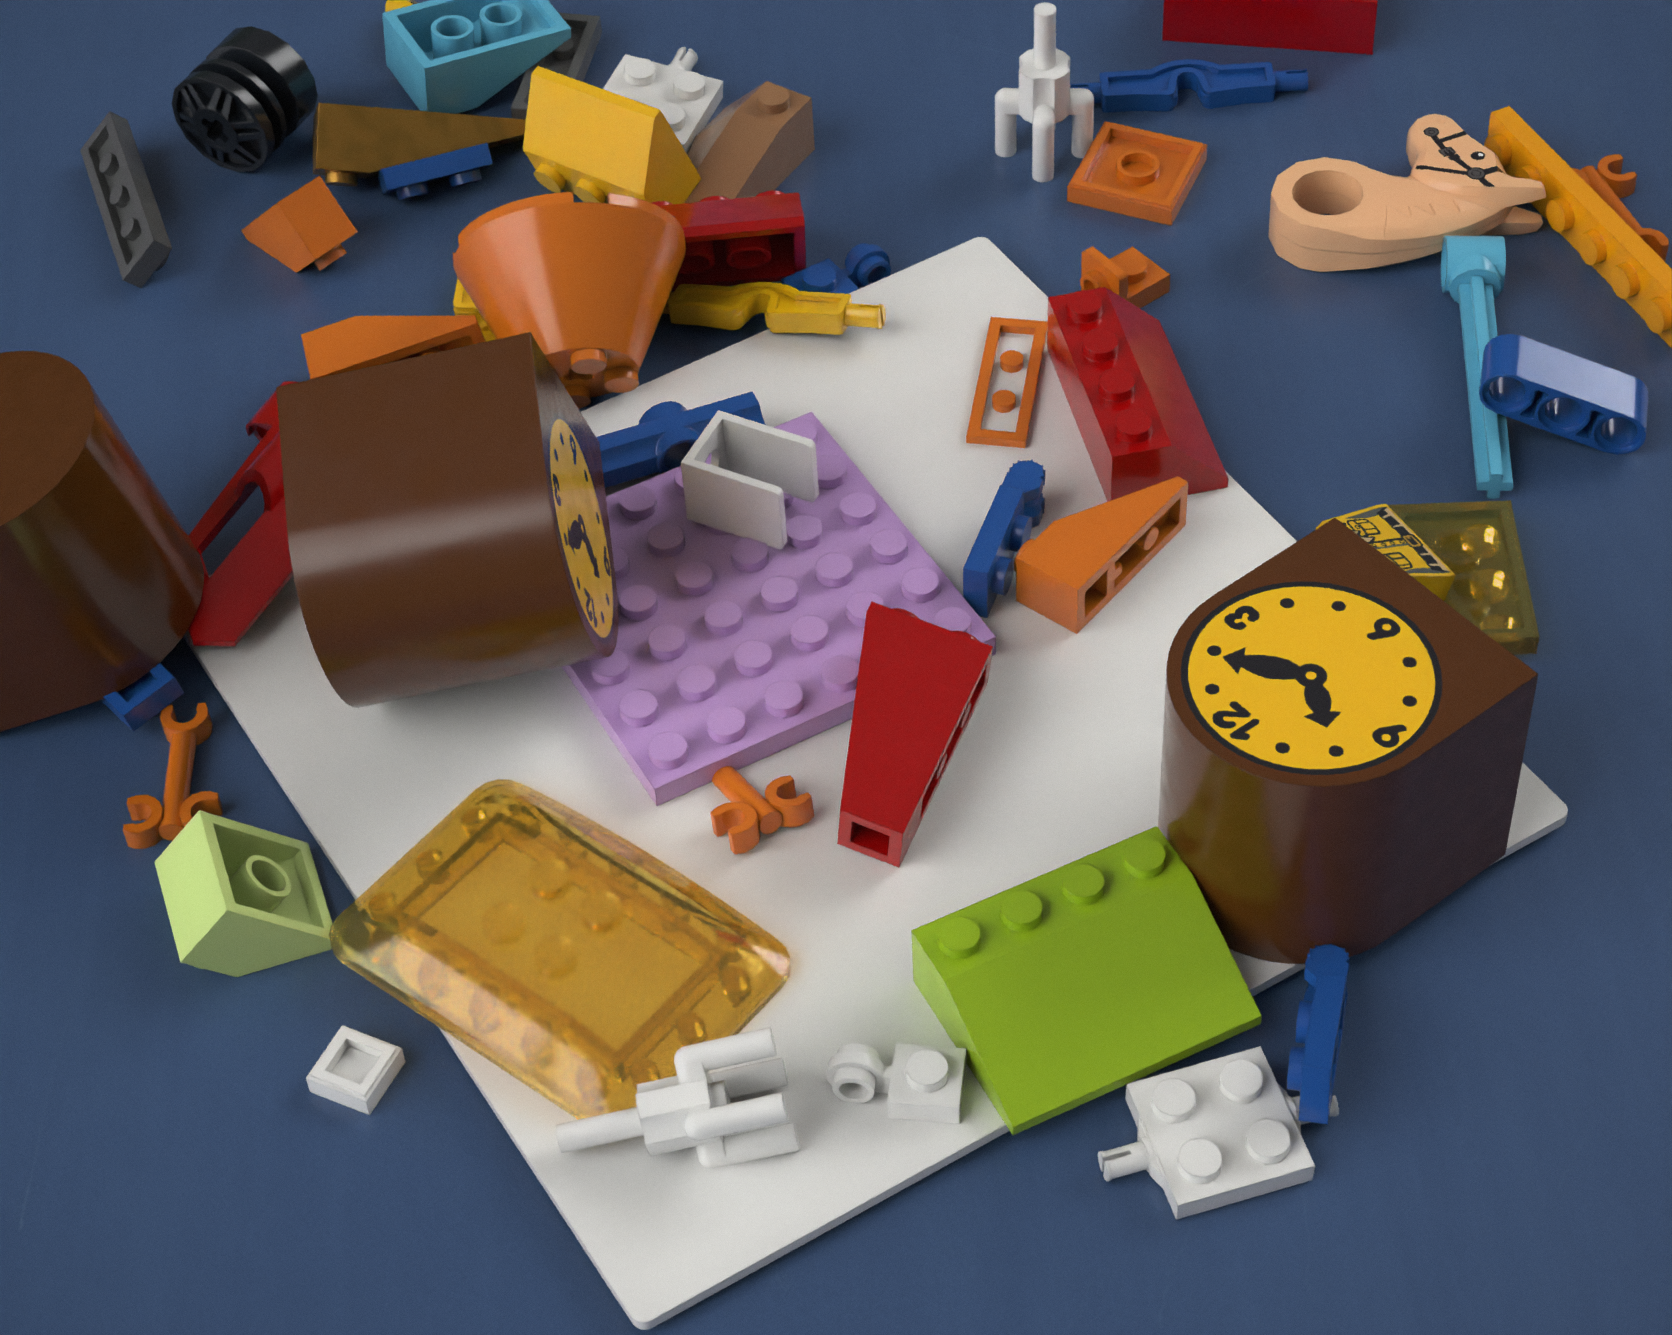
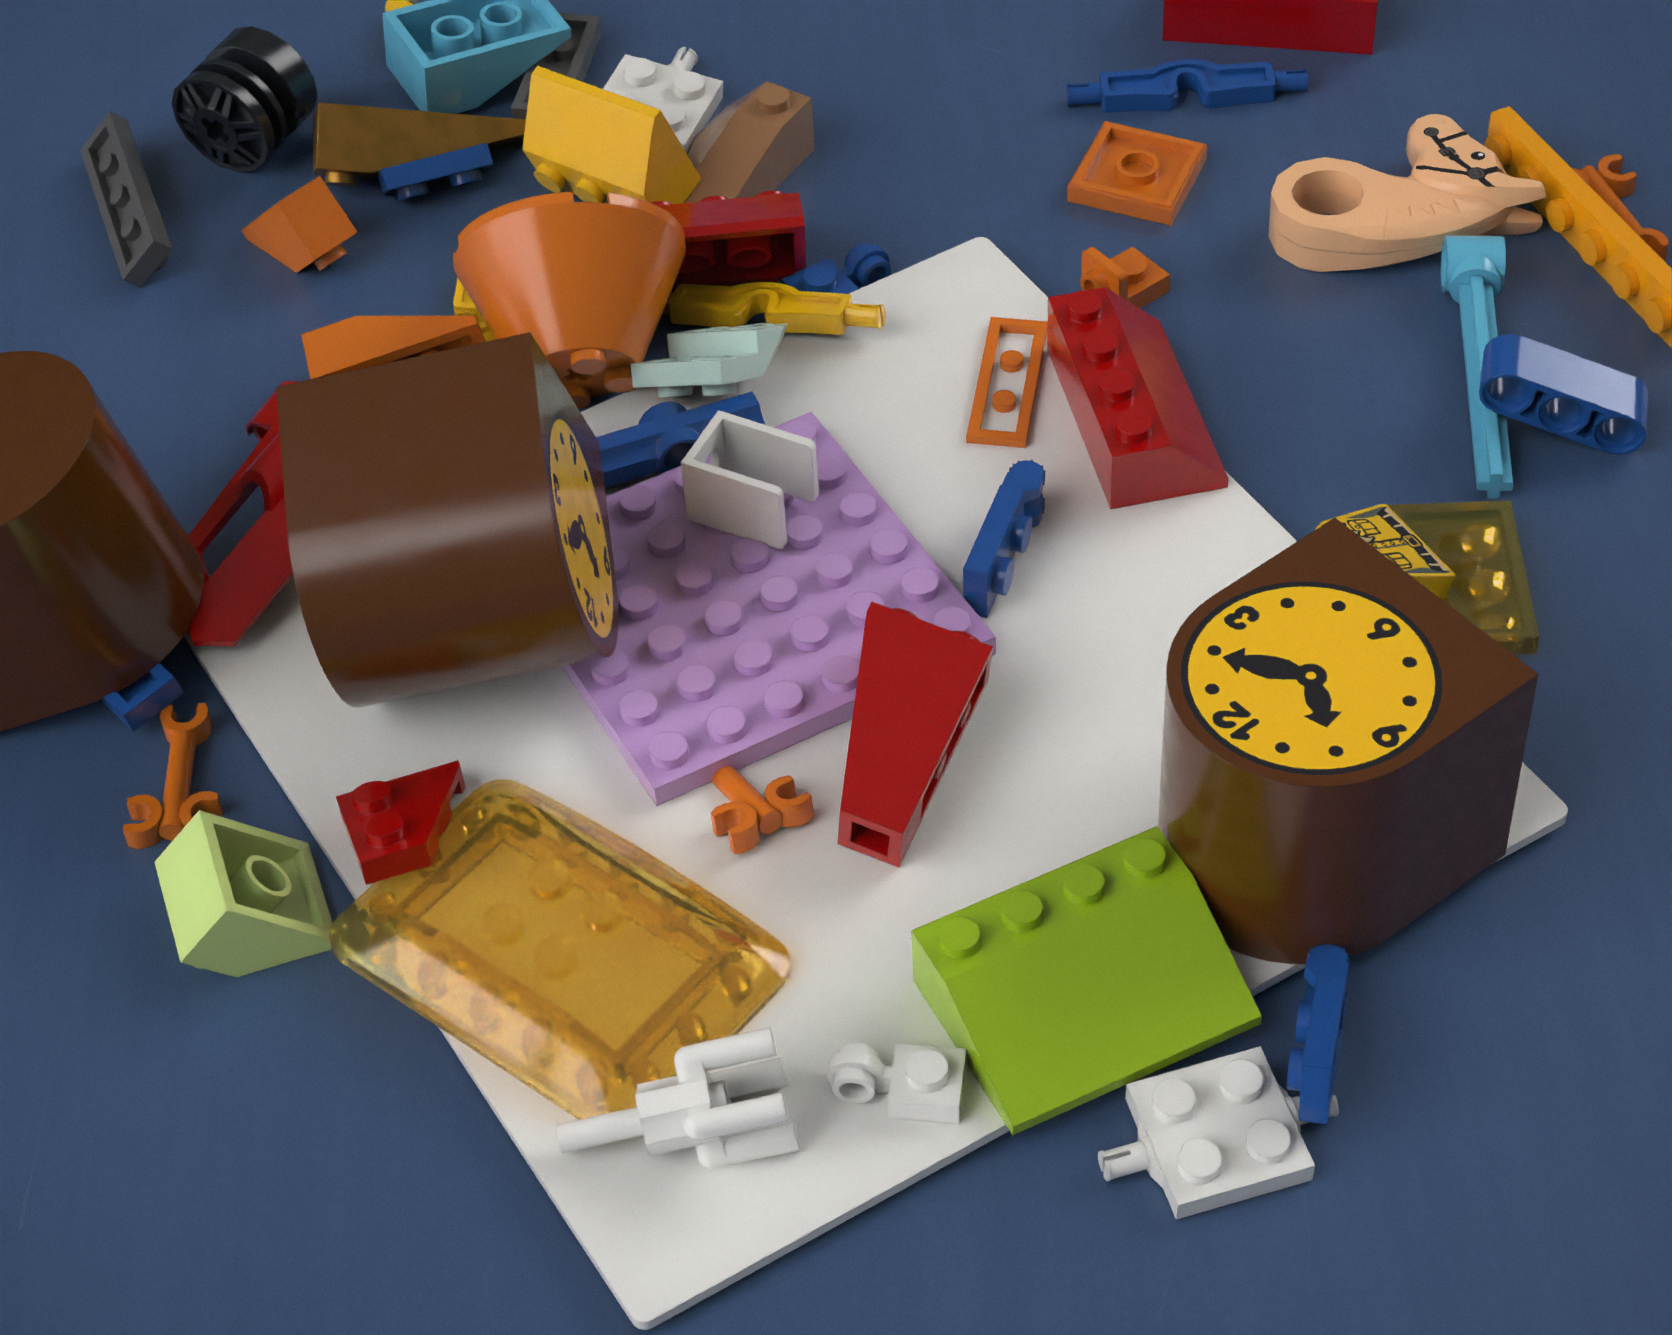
(355, 1070): white tile -> none
(399, 820): none -> red wing
(711, 358): none -> light aqua plate
(1043, 100): white plant -> none
(1095, 552): orange slope -> none

